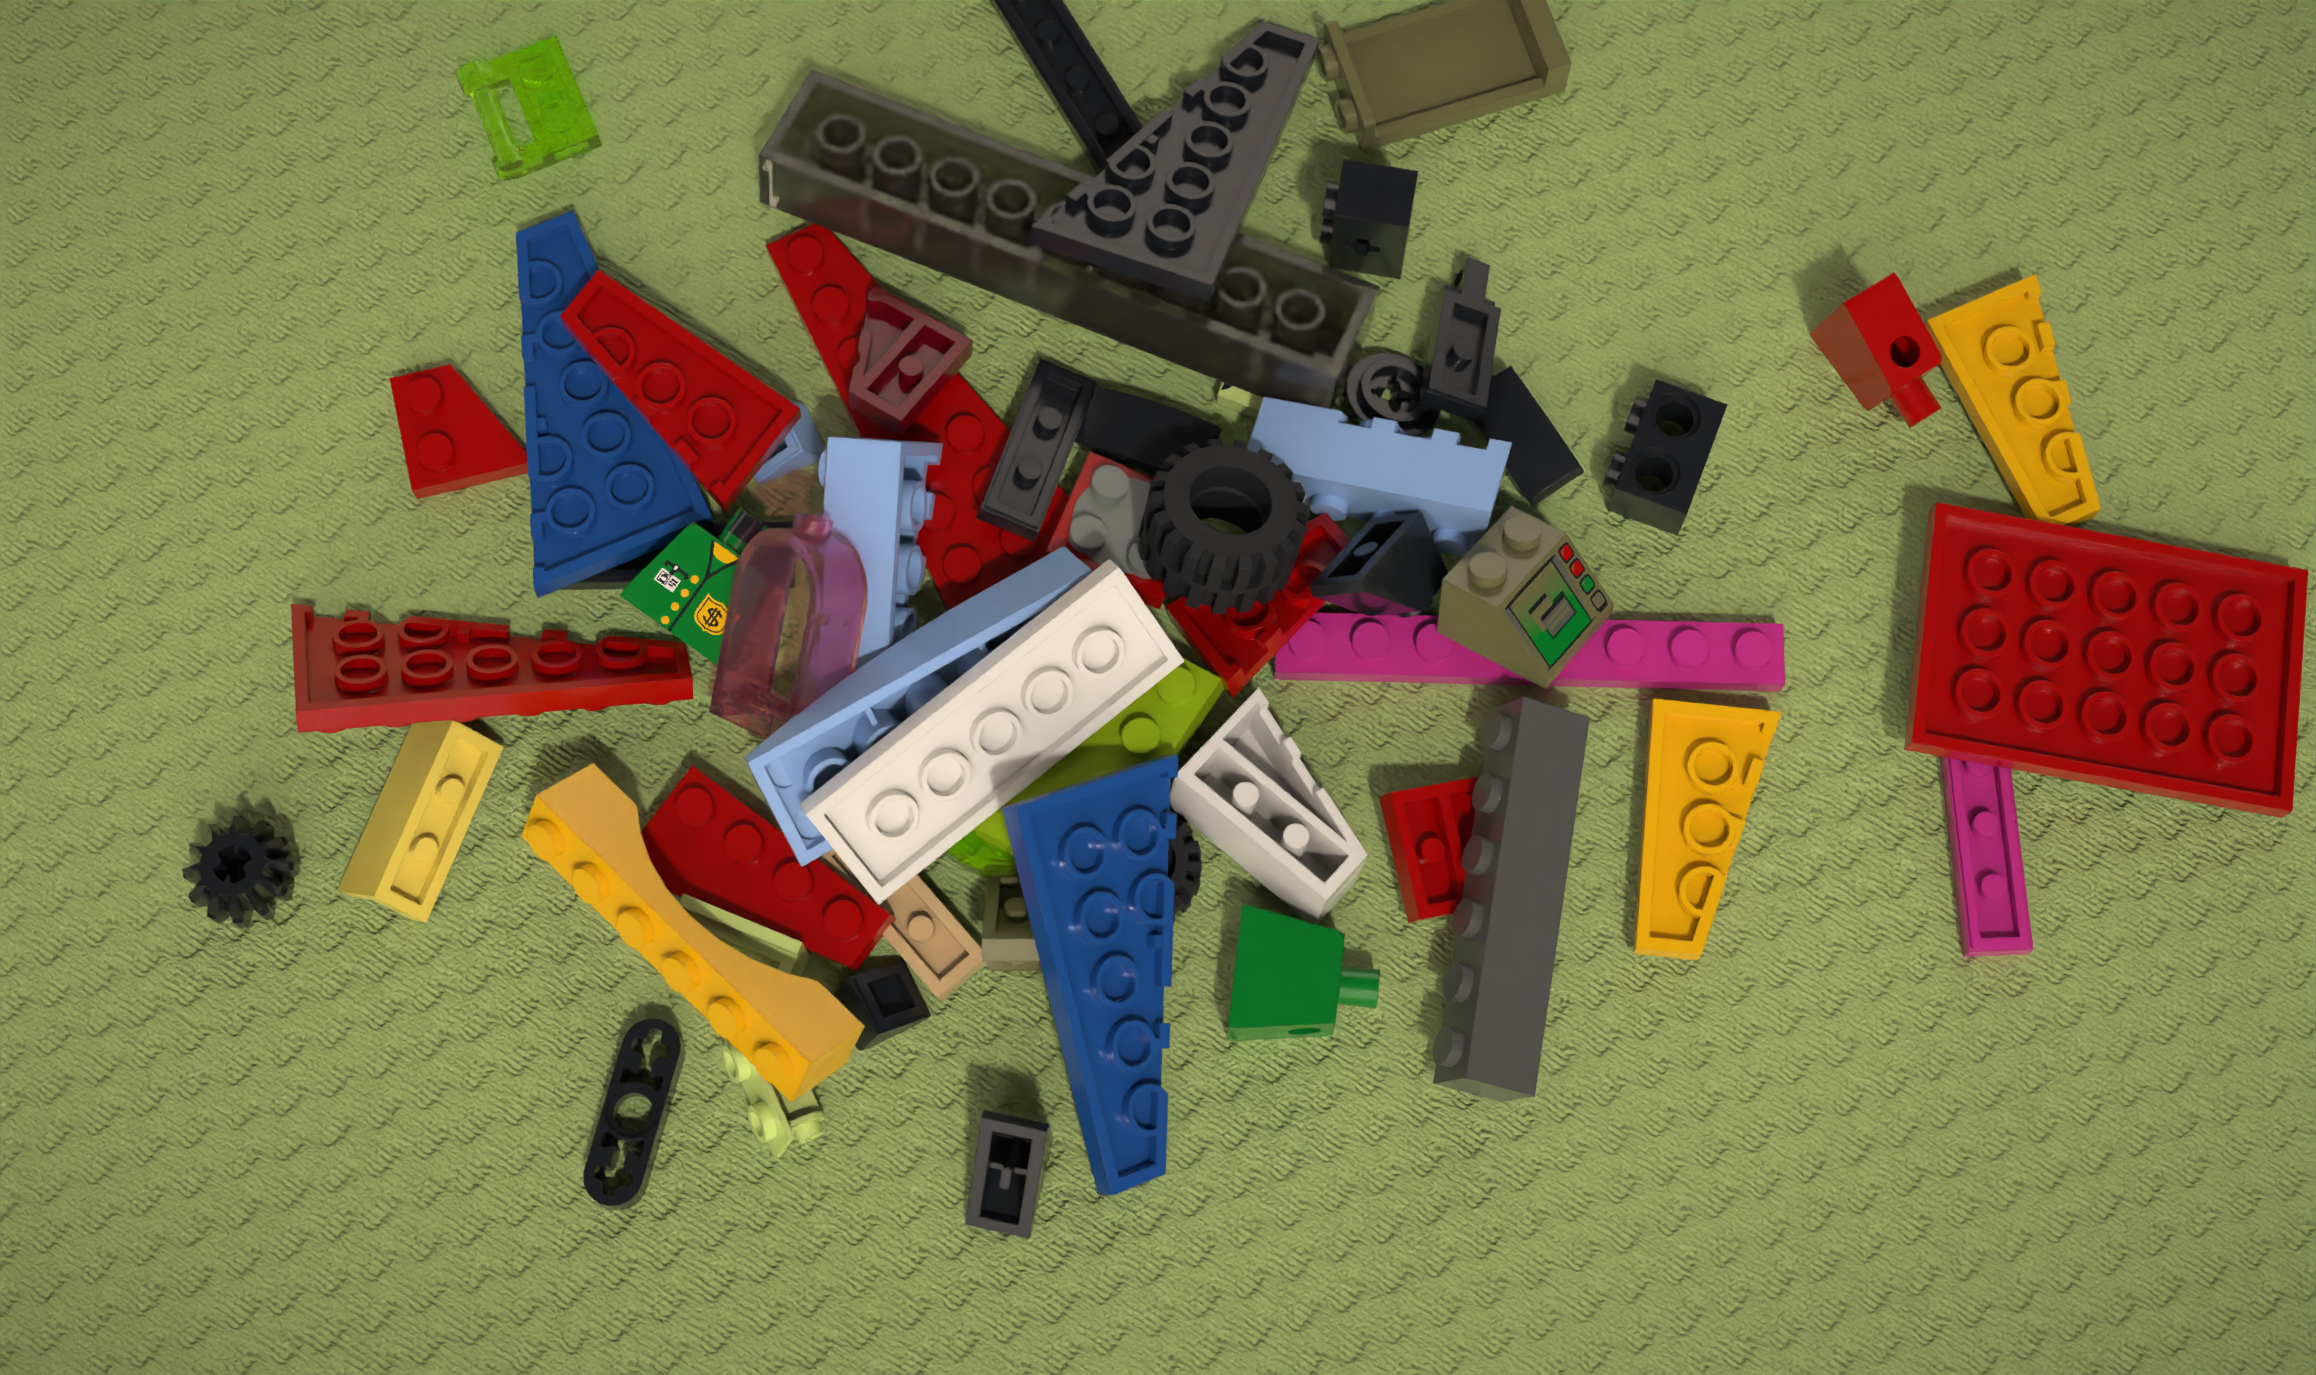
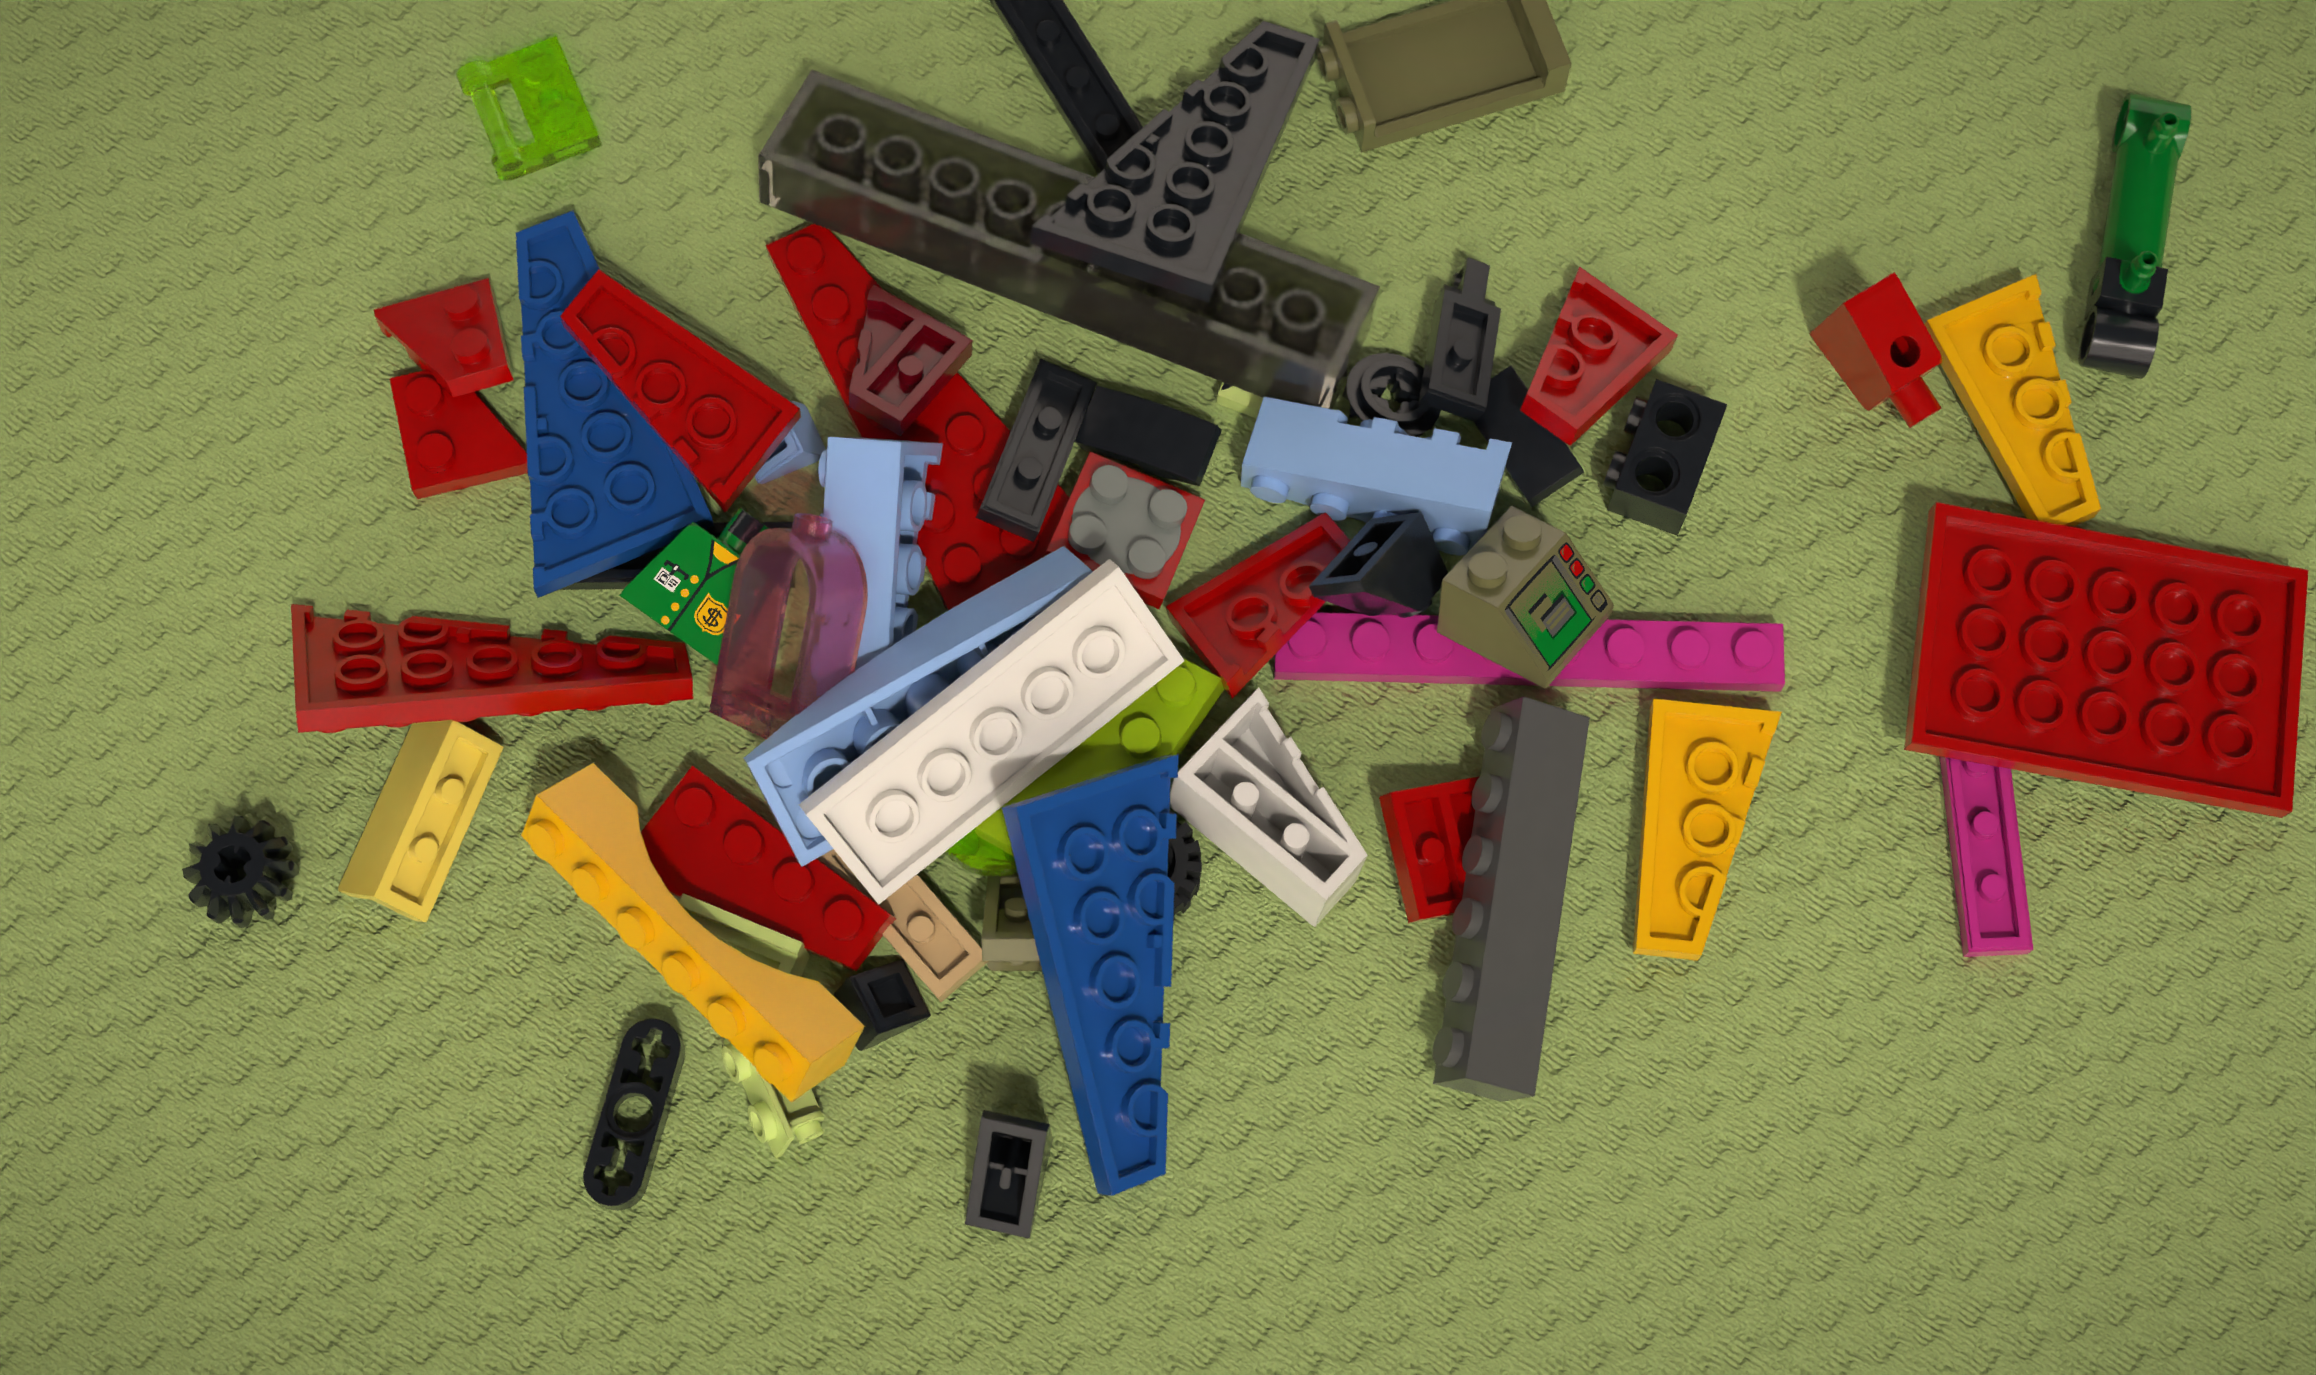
(453, 336): none -> red wing
(1231, 487): black tyre -> none
(1292, 979): green torso -> none
(1368, 218): black brick -> none
(1593, 358): none -> red wing
(2130, 277): none -> green piece

